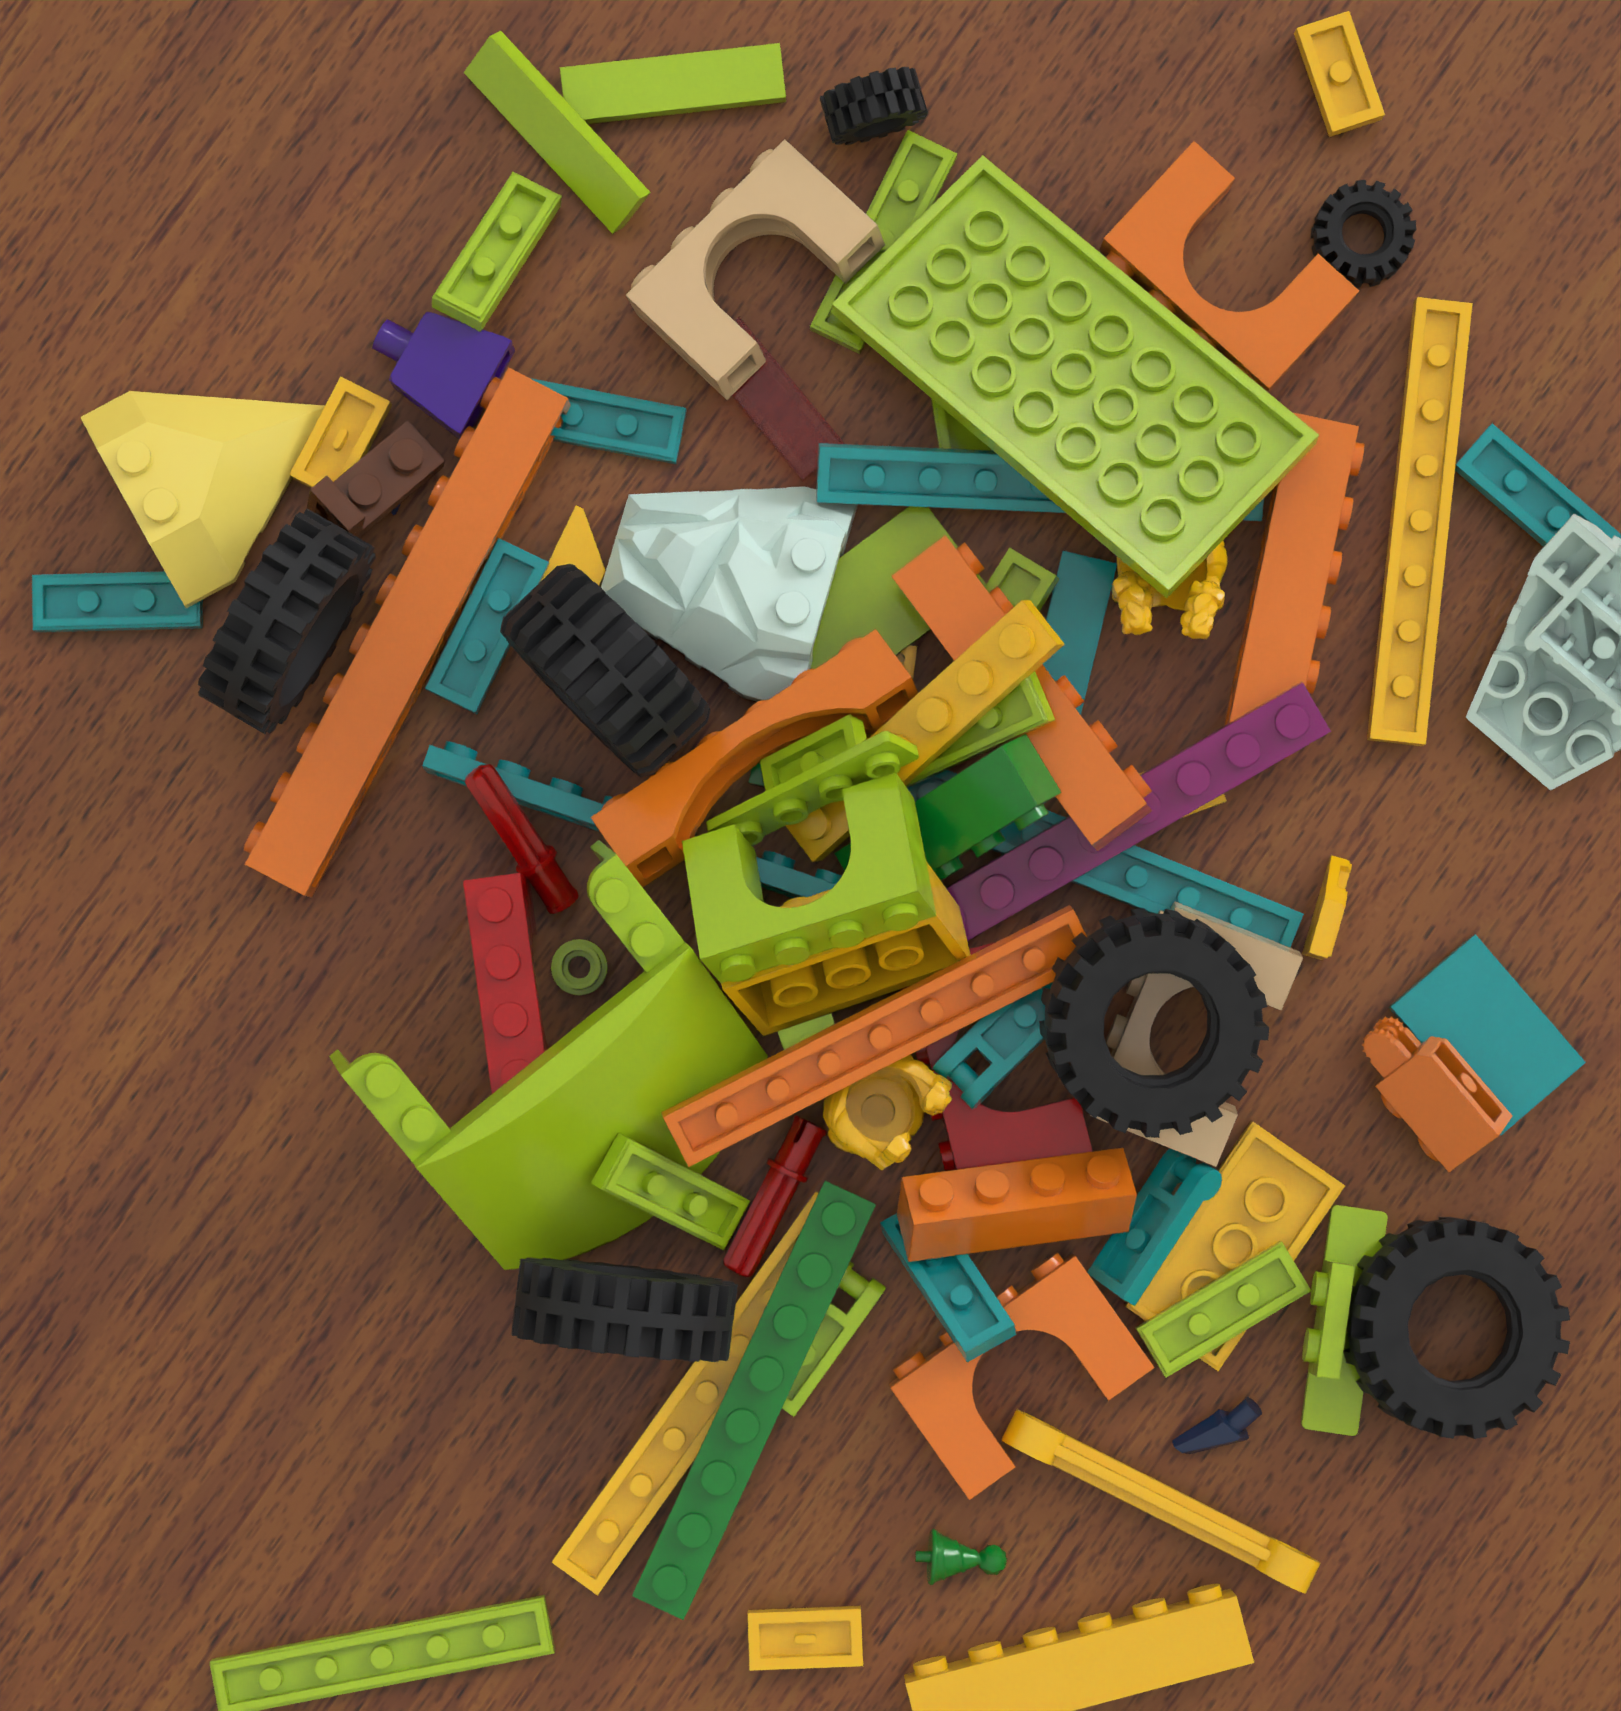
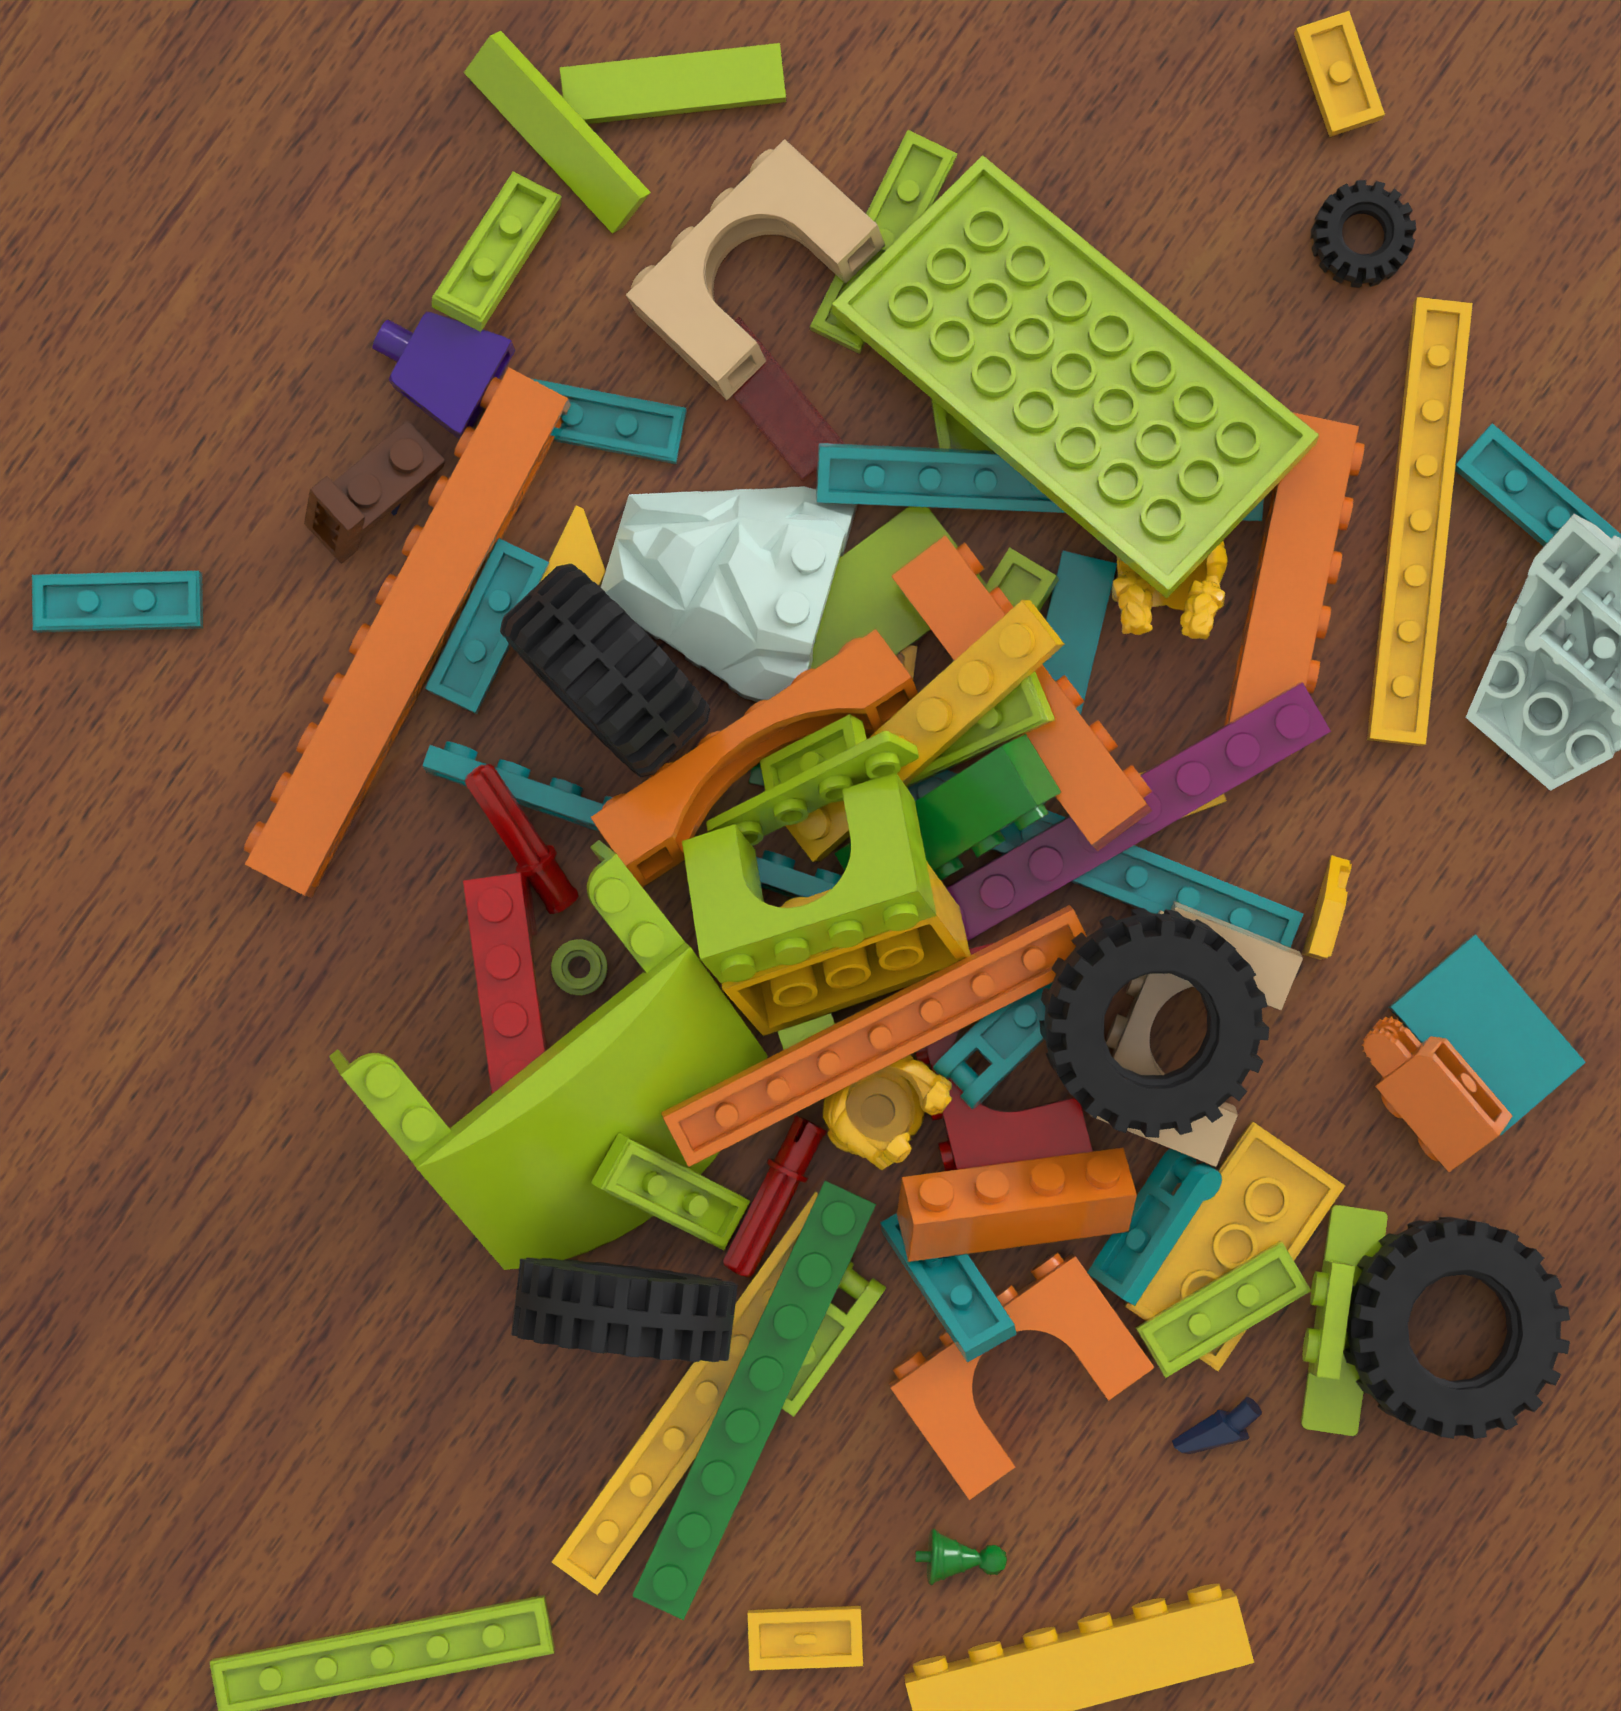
(200, 476): light yellow wedge -> none
(286, 621): black tyre -> none
(341, 433): yellow plate -> none
(873, 105): black tyre -> none
(1150, 251): orange arch -> none
(1161, 1501): yellow piece -> none

